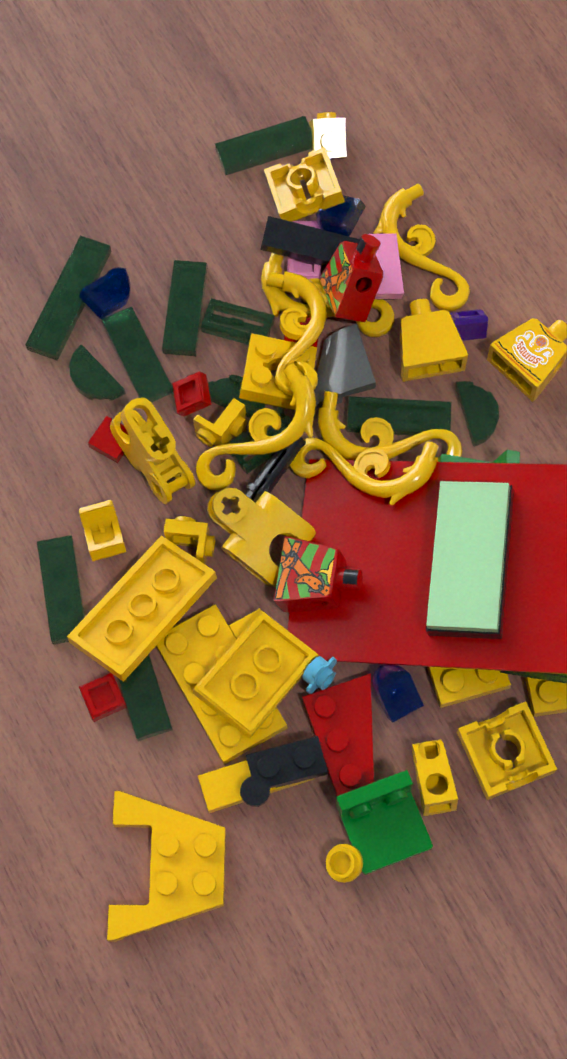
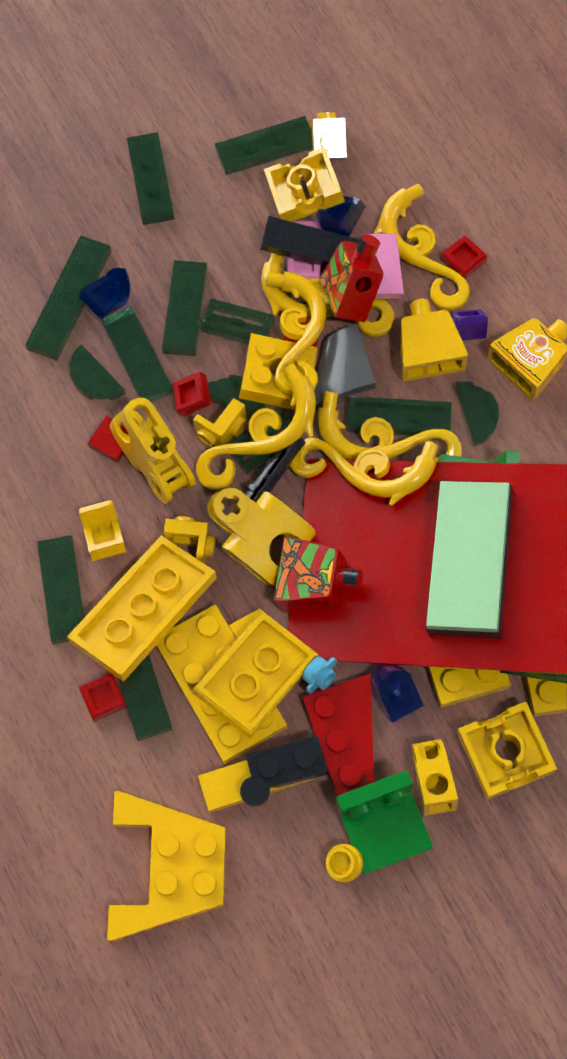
(150, 178): none -> clear green tile
(464, 257): none -> red tile

